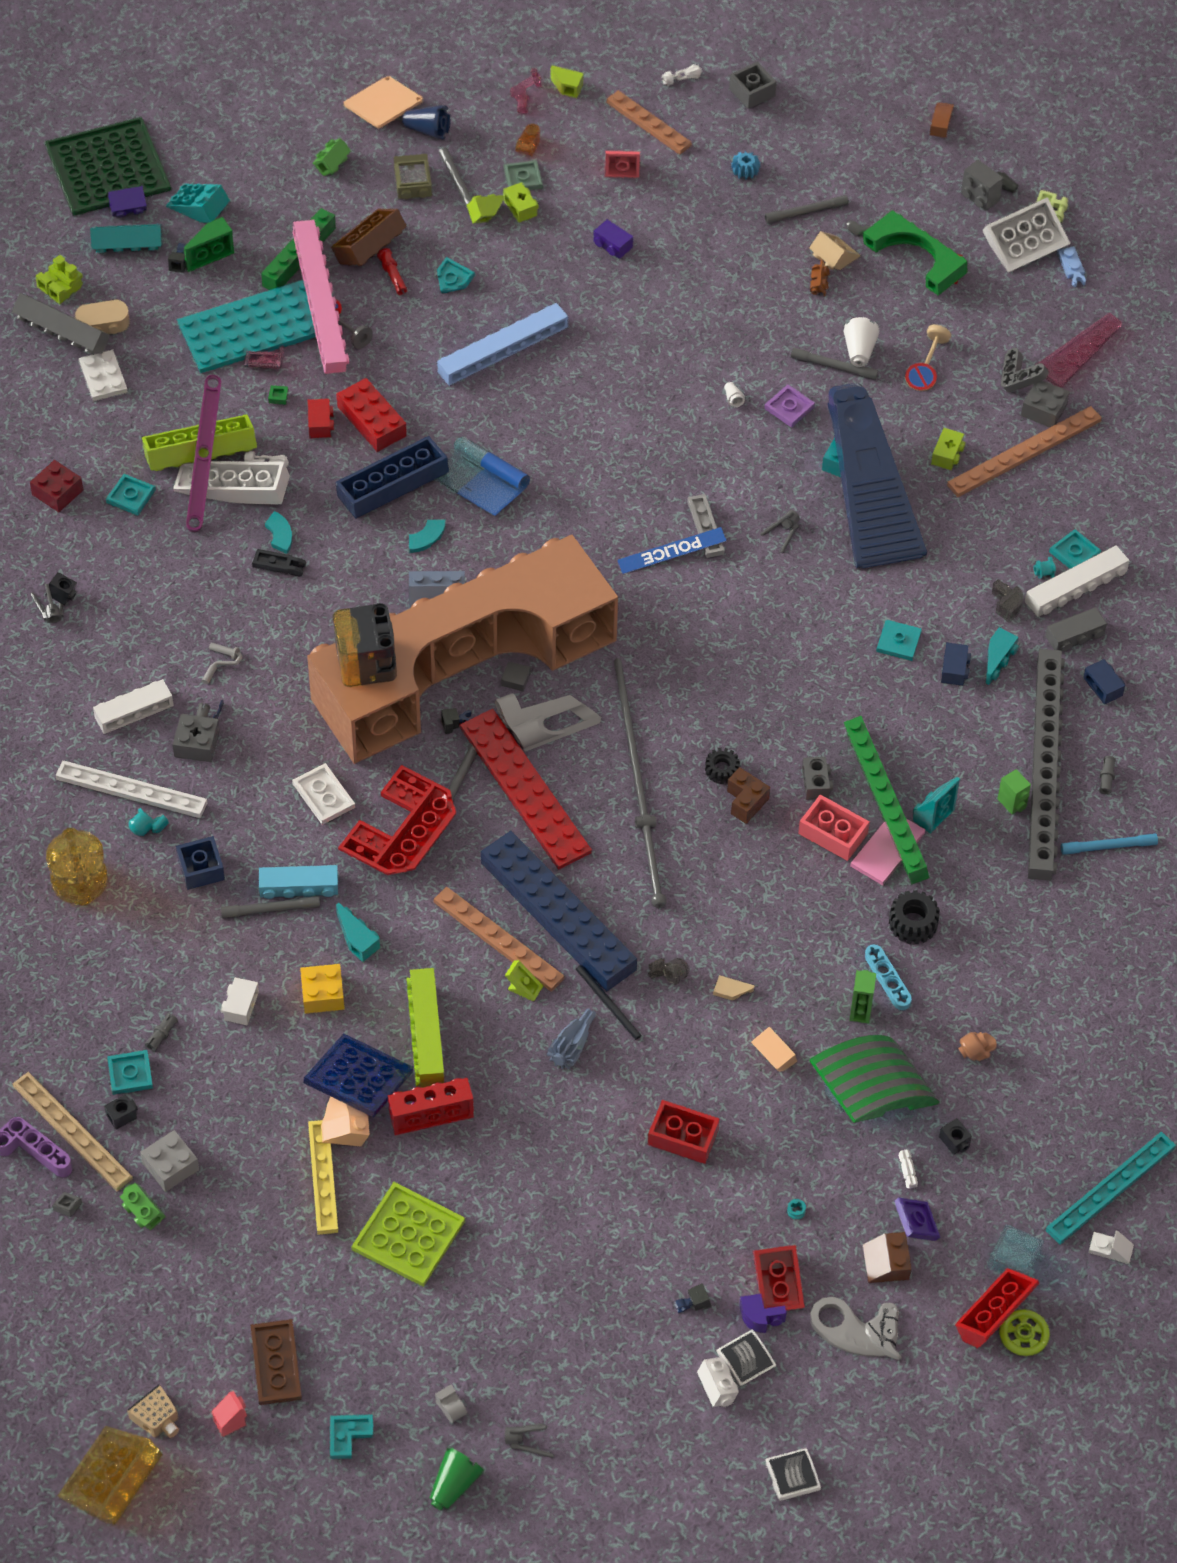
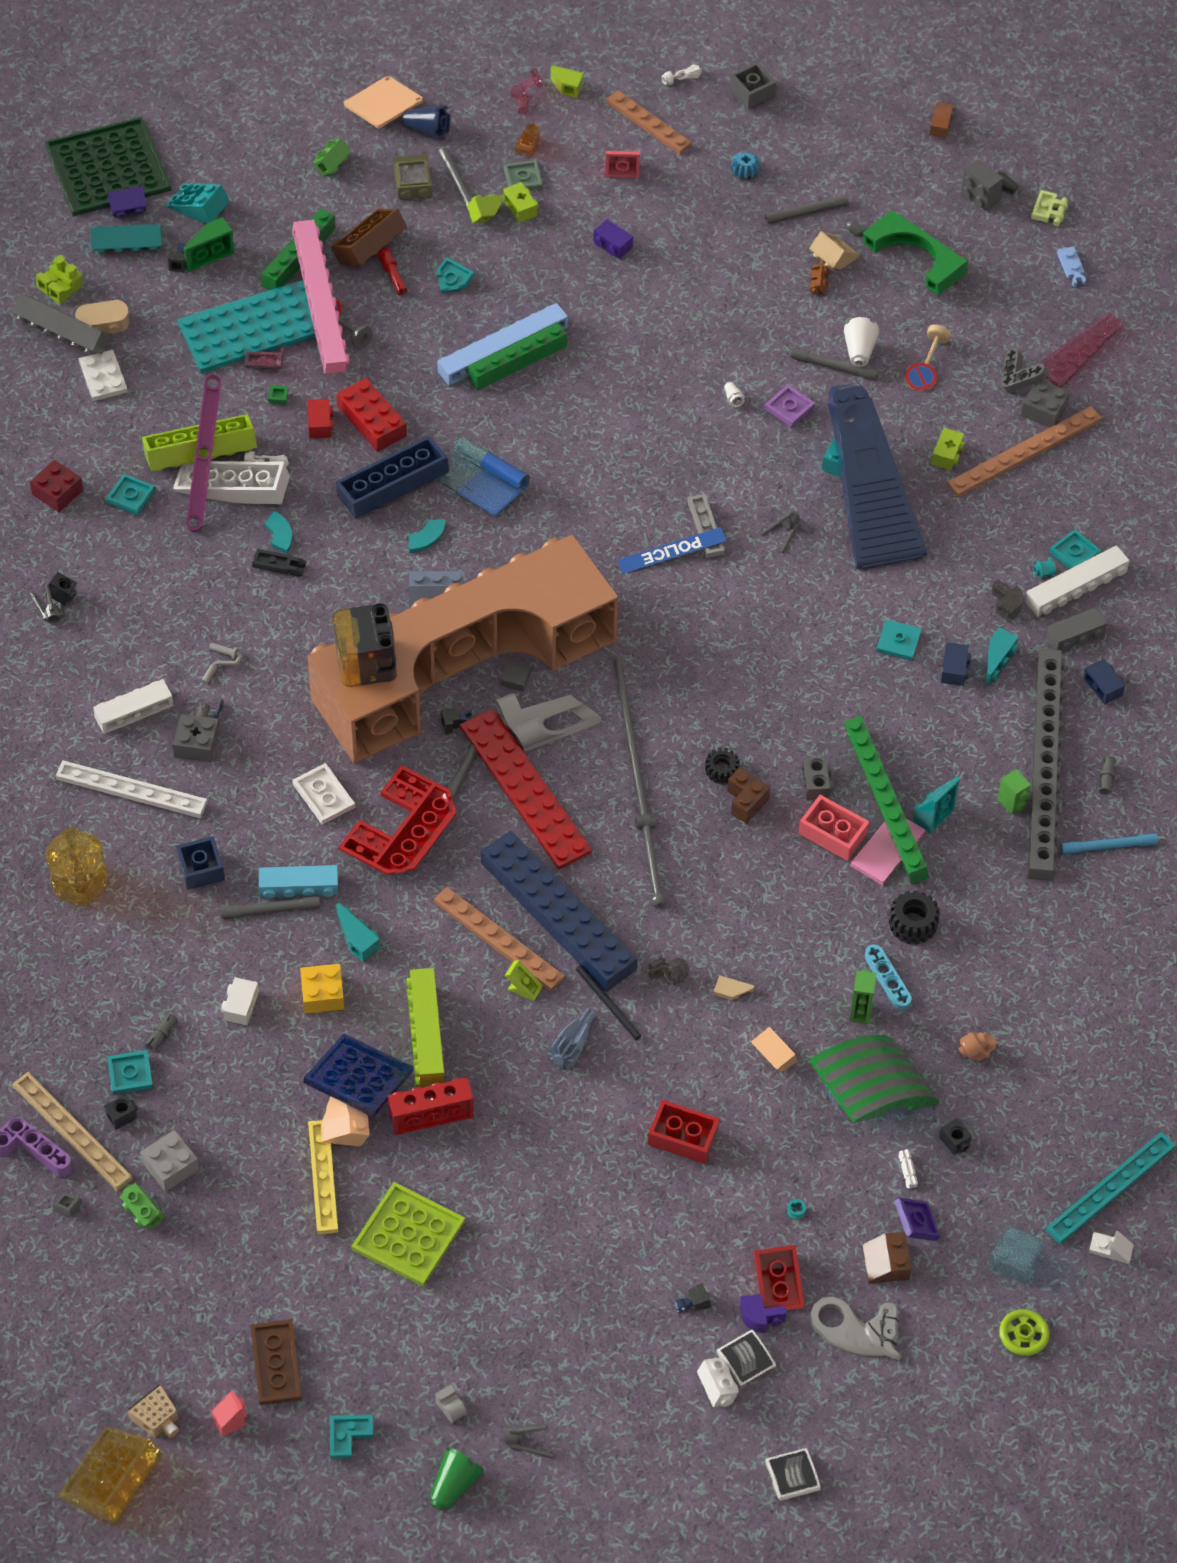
(143, 823): teal piece -> none
(517, 356): none -> green brick
(994, 1307): red slope -> none
(1026, 235): white slope -> none

